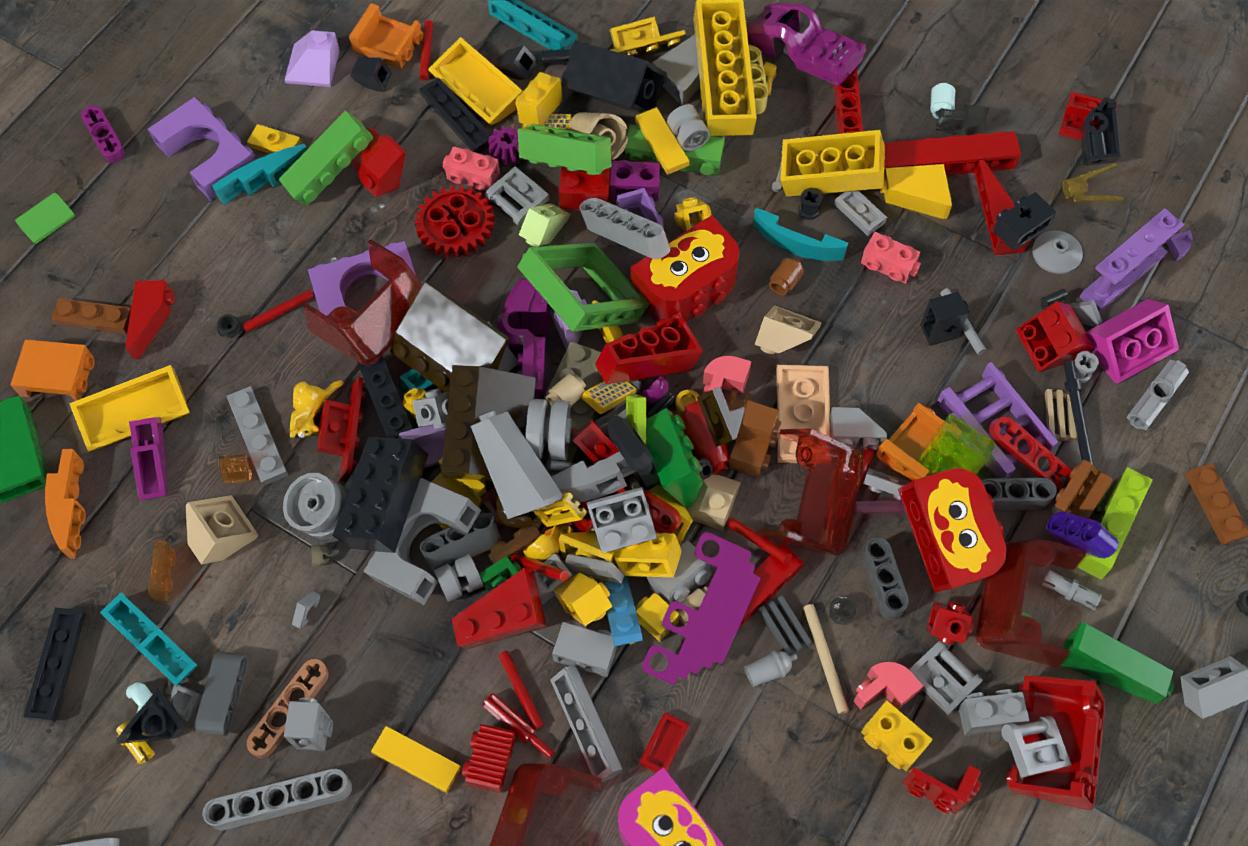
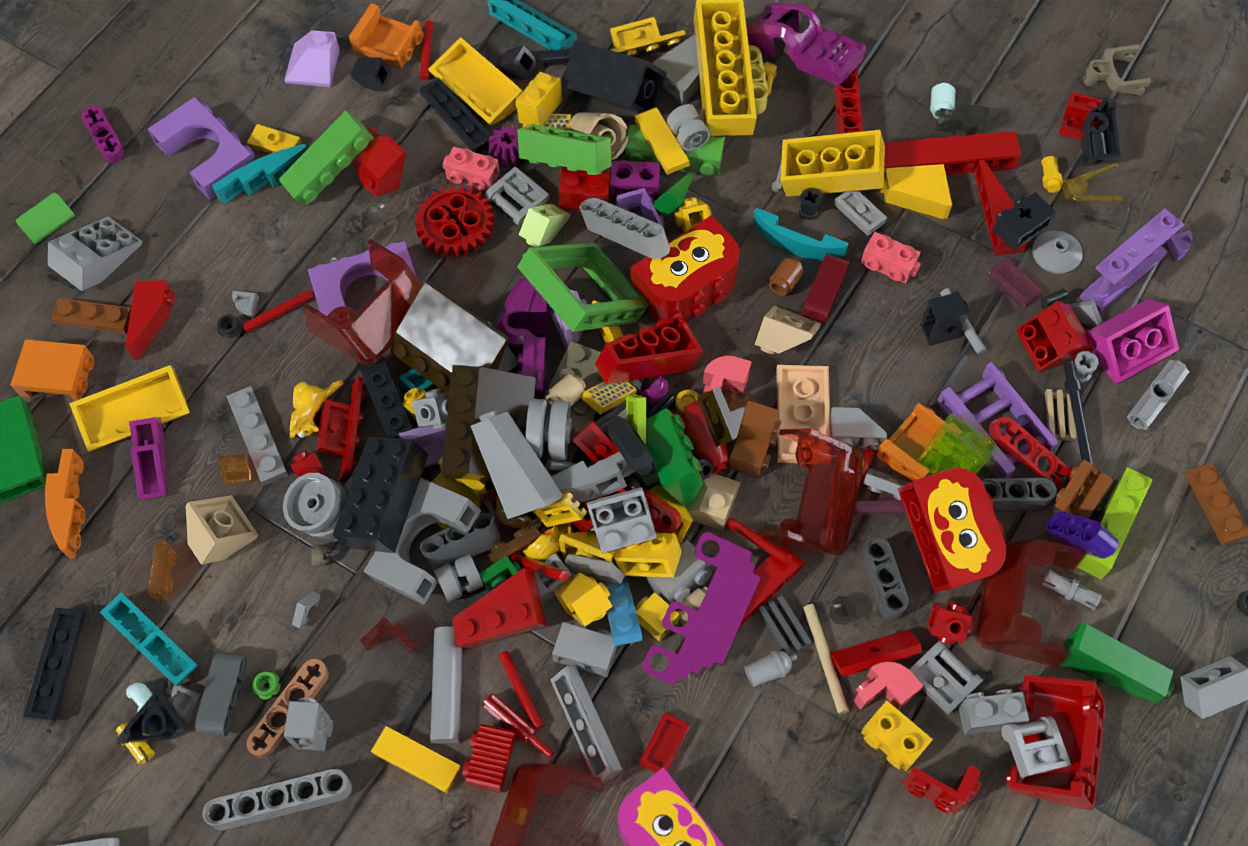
(91, 252): none -> light grey slope
(245, 303): none -> light grey tile
(263, 678): none -> bright green plate
(306, 463): none -> red bracket
(381, 629): none -> clear red bracket
(446, 687): none -> light grey brick
(673, 196): none -> green slope
(825, 288): none -> dark red beam
(880, 650): none -> red tile
(1014, 283): none -> clear pink tile
(1052, 178): none -> yellow animal
(1104, 71): none -> dark tan piece

